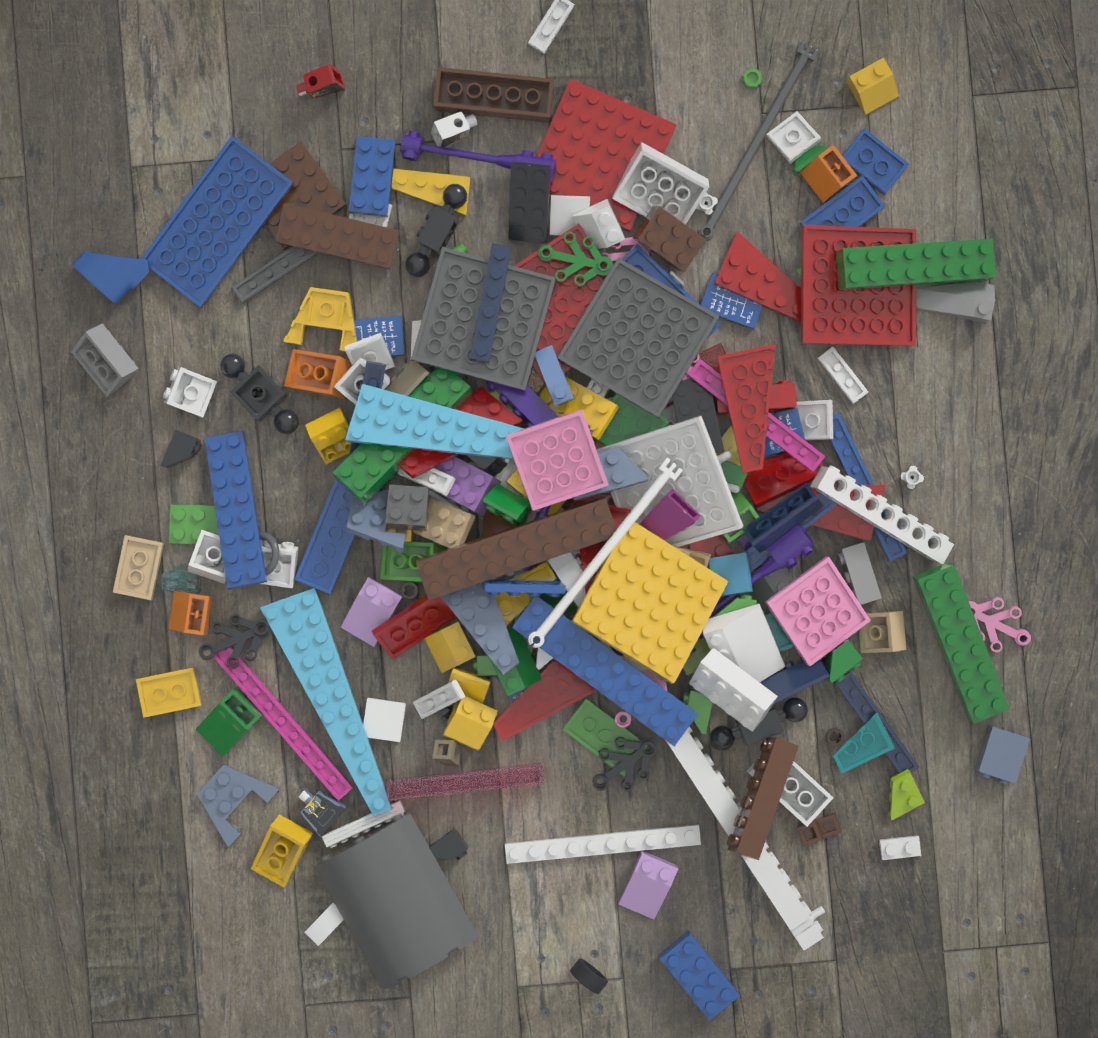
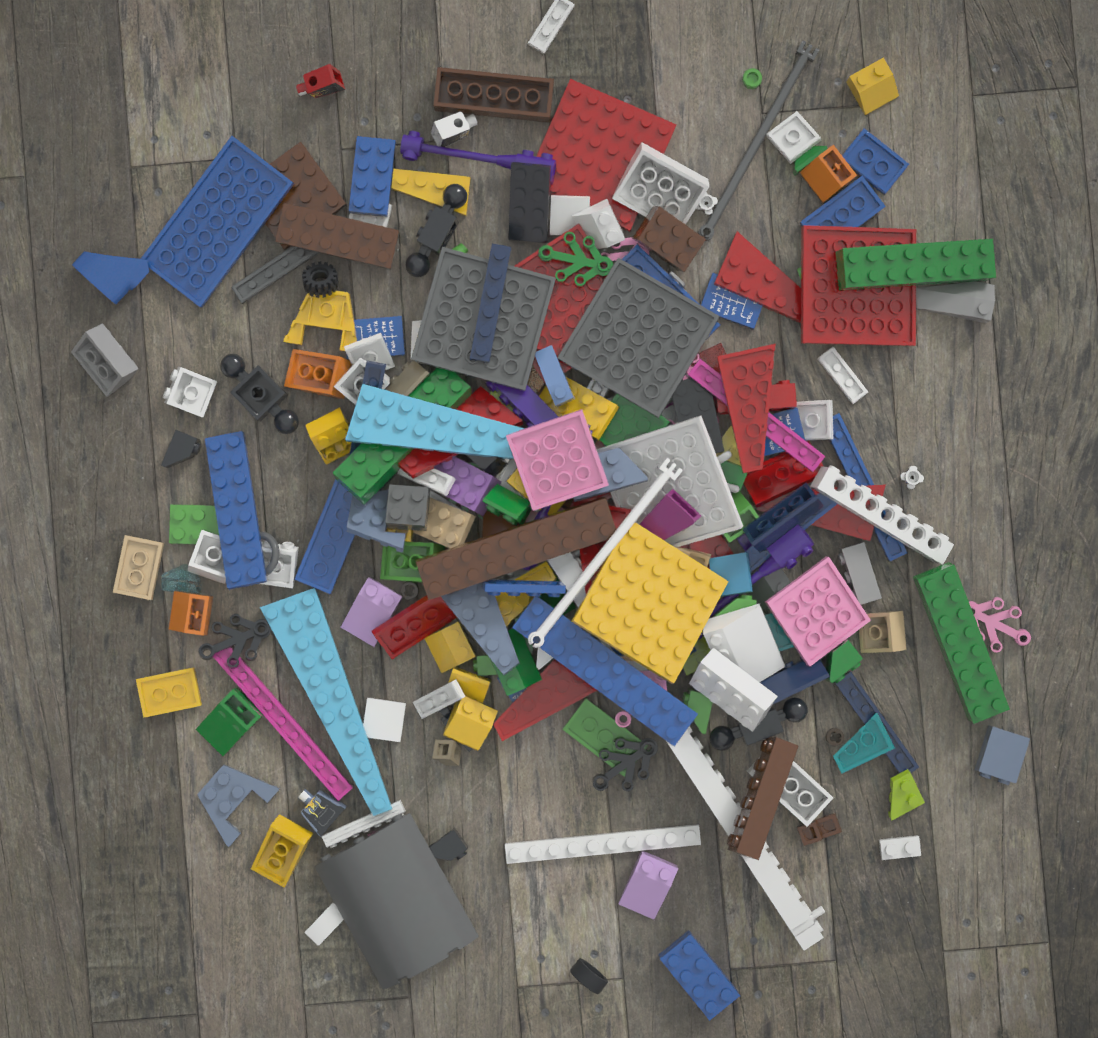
(322, 287): none -> black tyre
(465, 781): clear pink brick -> none

